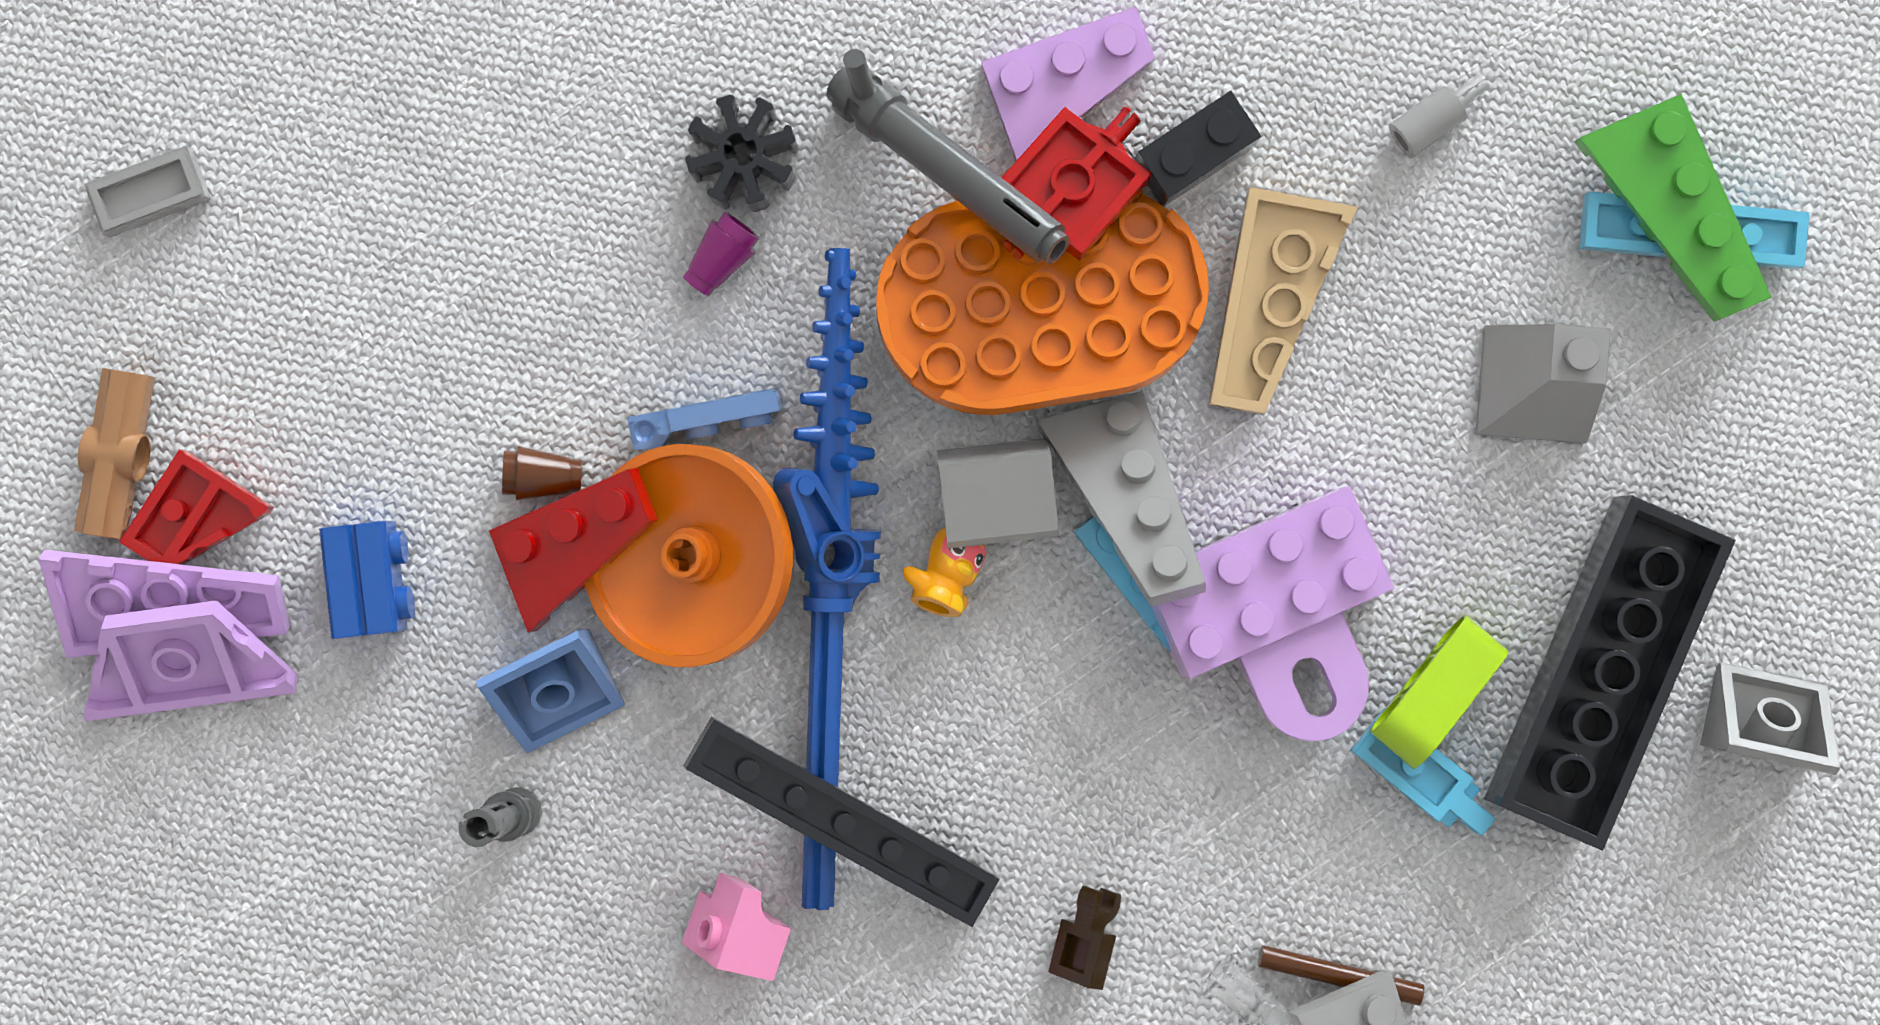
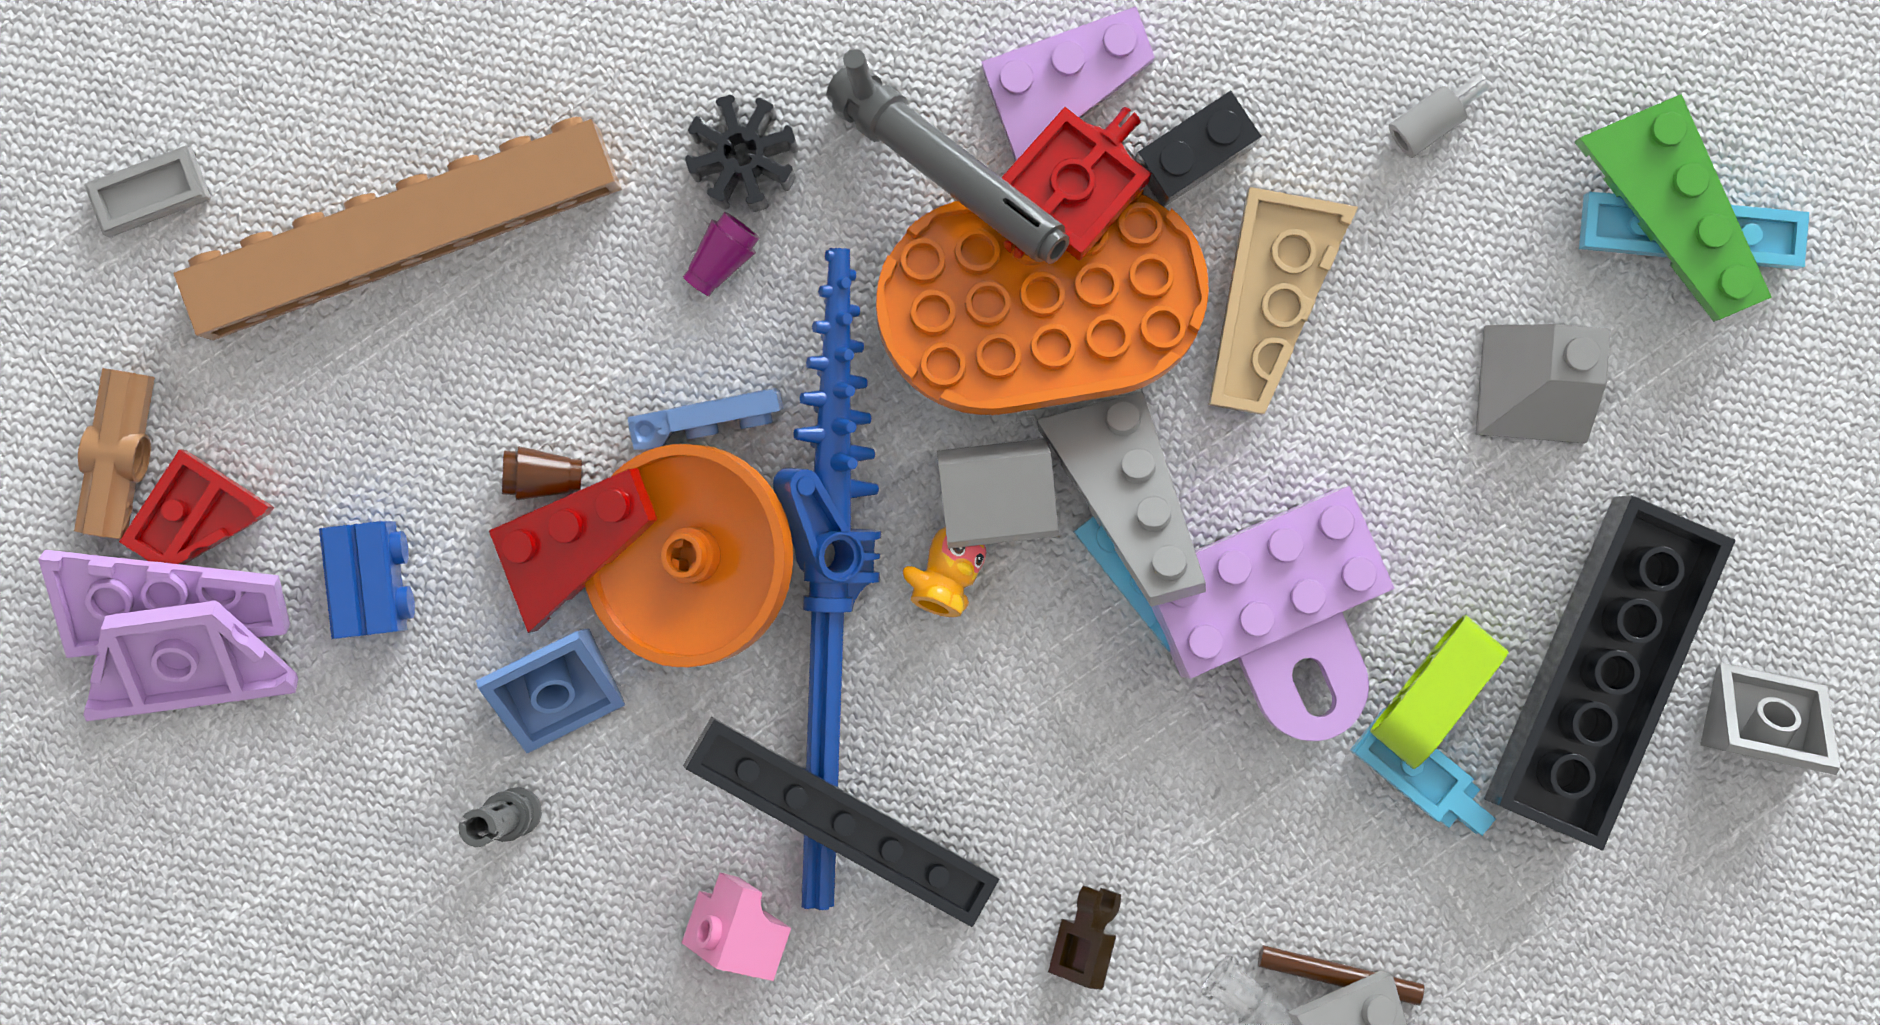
(397, 229): none -> medium nougat brick

